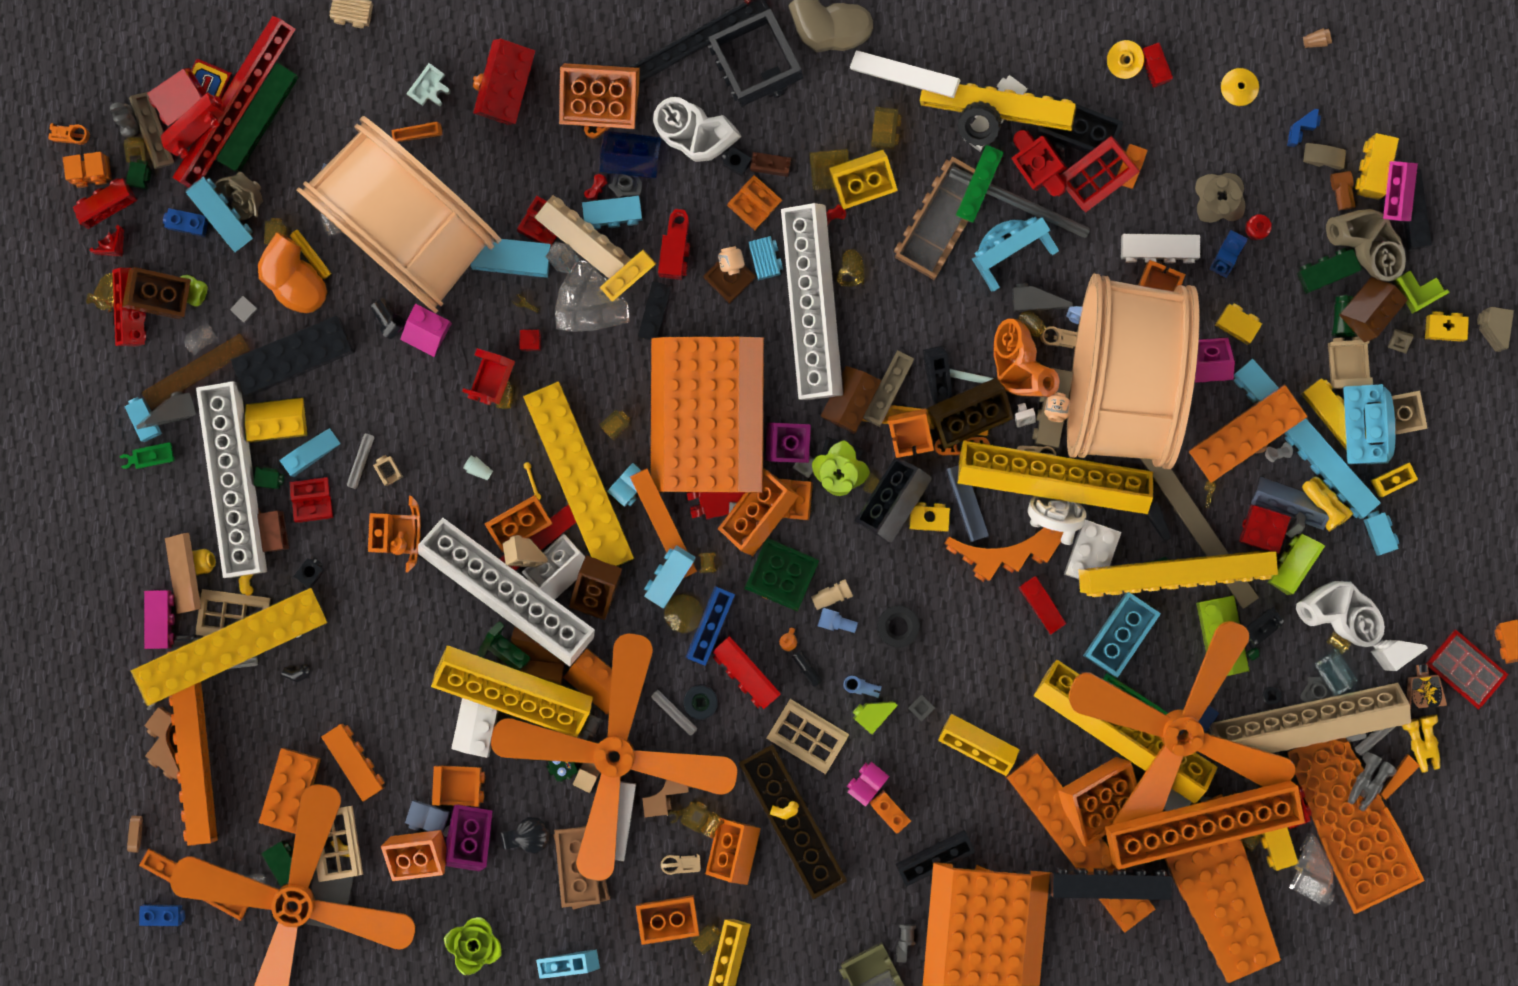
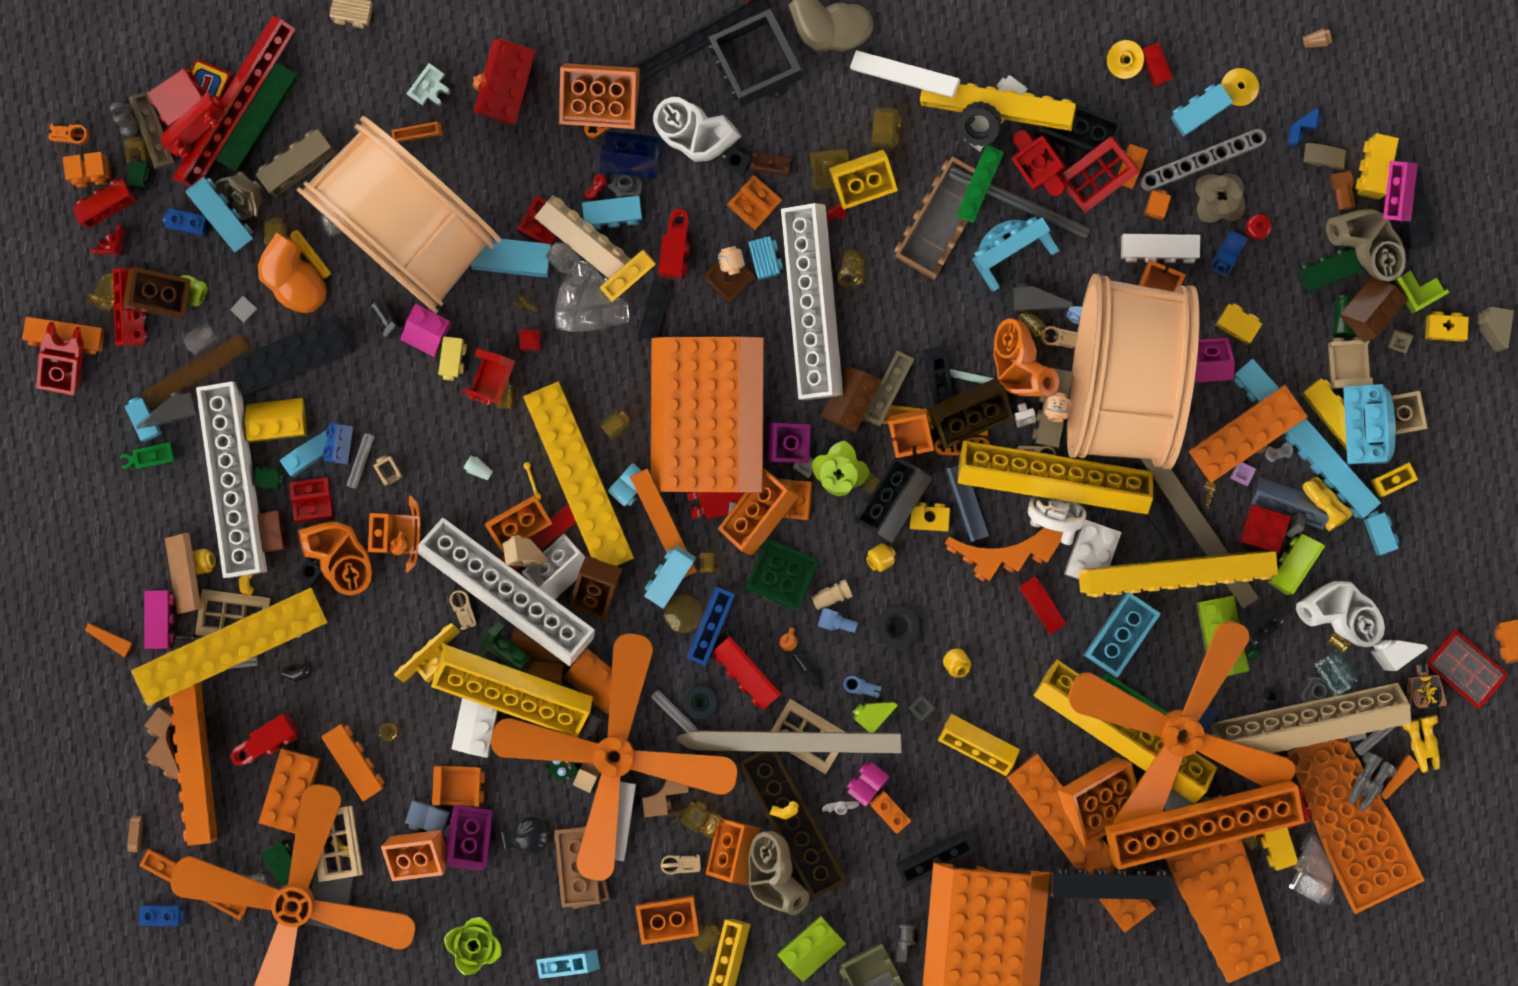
(36, 328): none -> orange brick
(60, 362): none -> red brick
(113, 641): none -> orange piece
(266, 739): none -> red brick
(295, 163): none -> dark tan brick
(337, 443): none -> blue bracket
(340, 555): none -> orange piece
(388, 731): none -> clear yellow tile
(428, 657): none -> yellow bracket
(451, 358): none -> light yellow brick
(464, 612): none -> tan piece
(771, 874): none -> dark tan piece
(792, 741): none -> piece
(811, 948): none -> lime slope
(840, 807): none -> white piece
(881, 557): none -> yellow head
(957, 663): none -> yellow head
(1157, 204): none -> orange brick
(1201, 109): none -> medium azure brick
(1211, 155): none -> light grey beam
(1243, 473): none -> lavender tile

